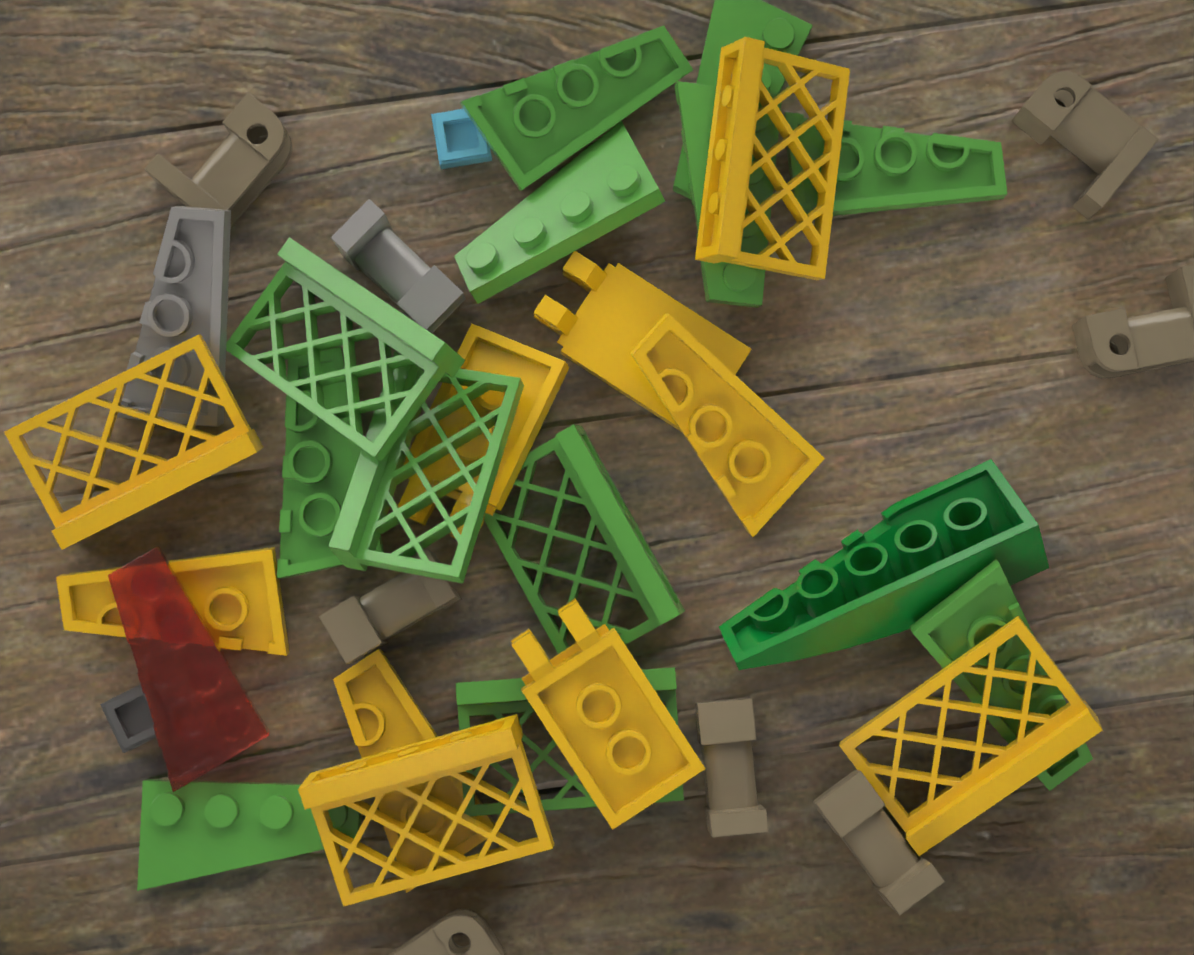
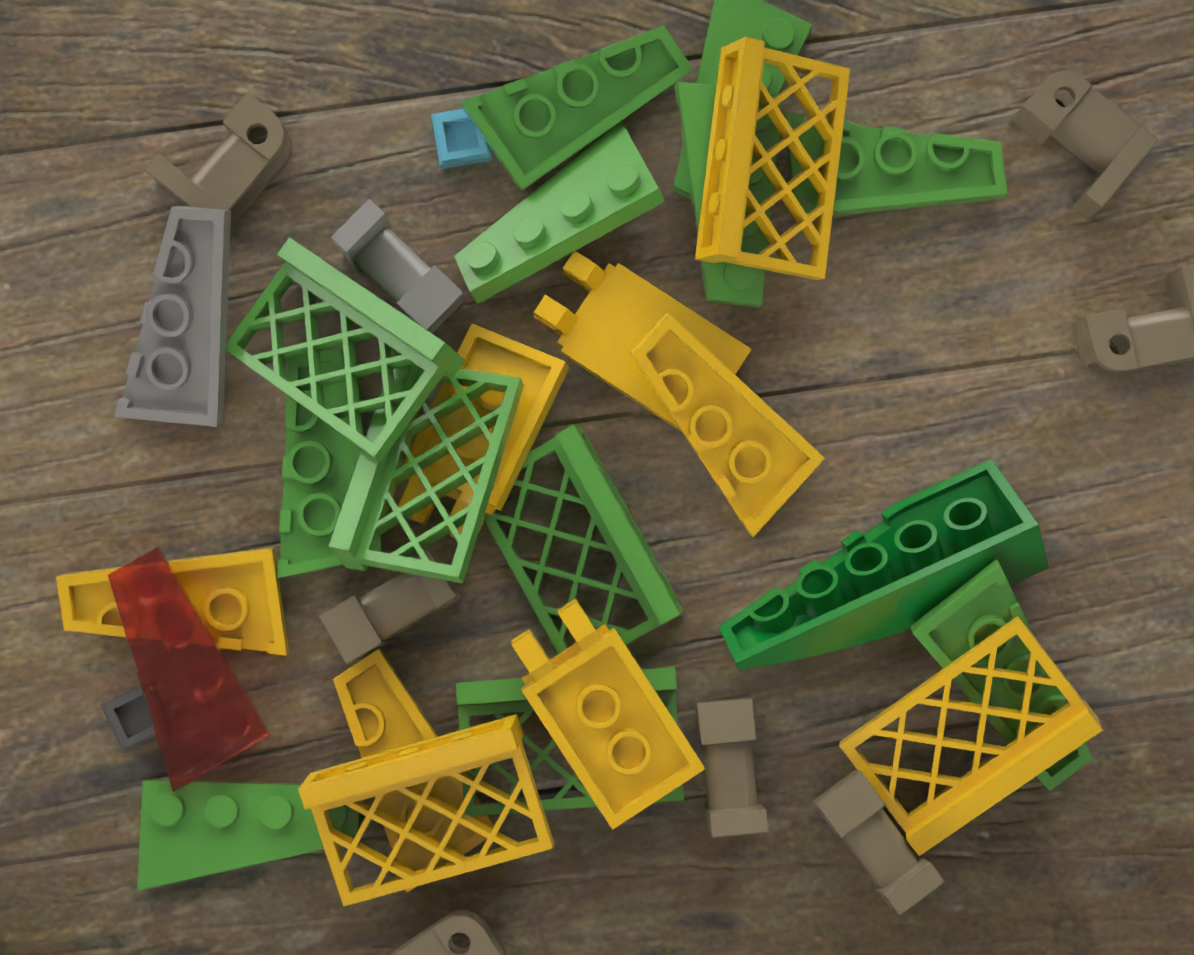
(154, 484): yellow fence -> none

